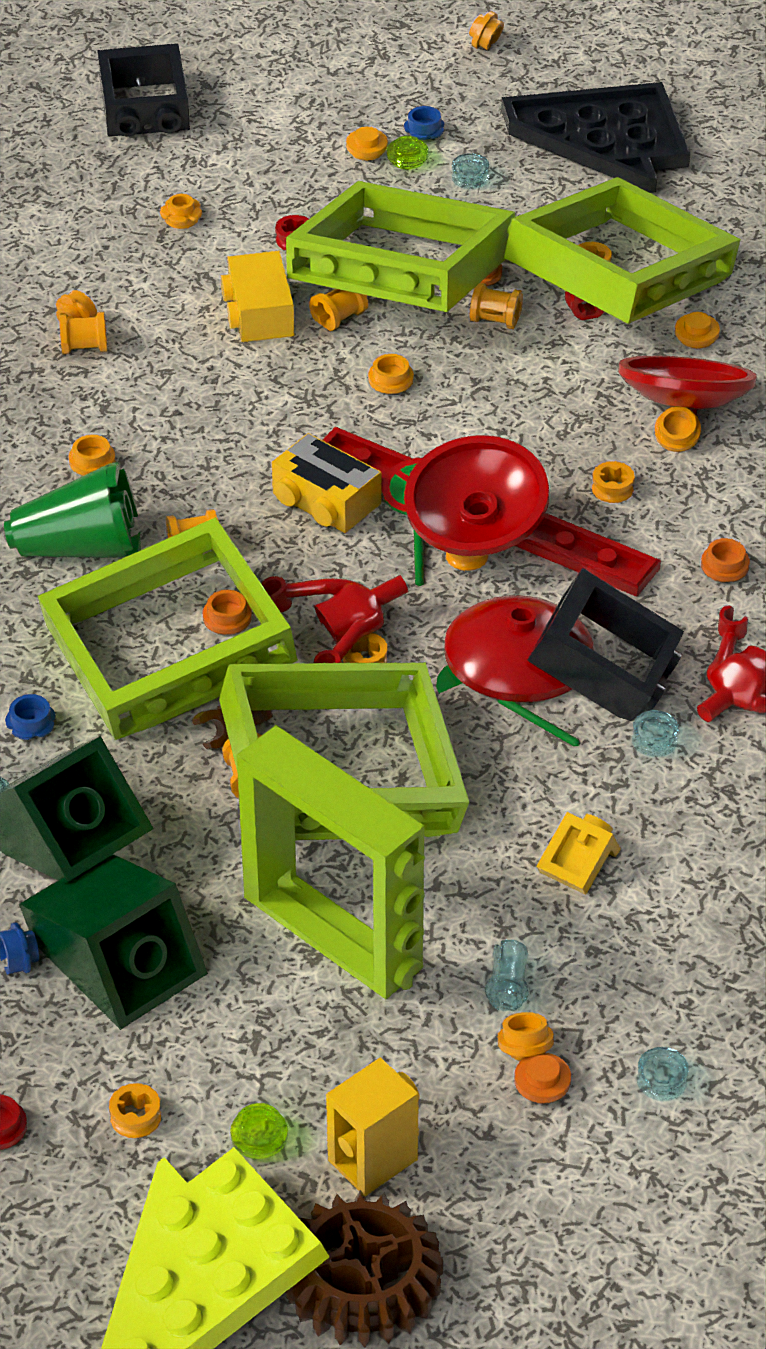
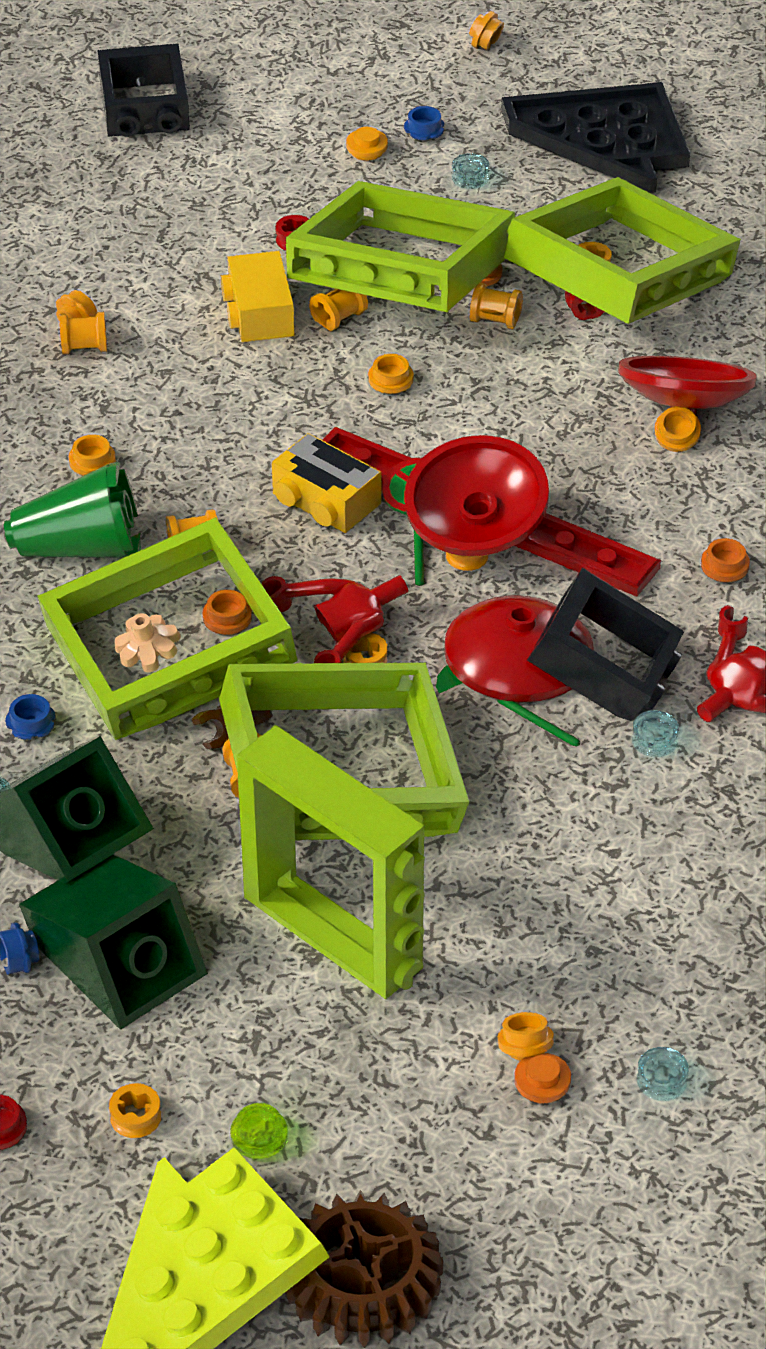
(146, 640): none -> light nougat plant
(181, 211): light orange plate -> none
(373, 1125): yellow brick -> none
(407, 152): clear neon green plate -> none
(508, 976): clear light blue pin -> none
(578, 851): yellow bracket -> none
(614, 473): light orange bush -> none
(697, 330): light orange plate -> none

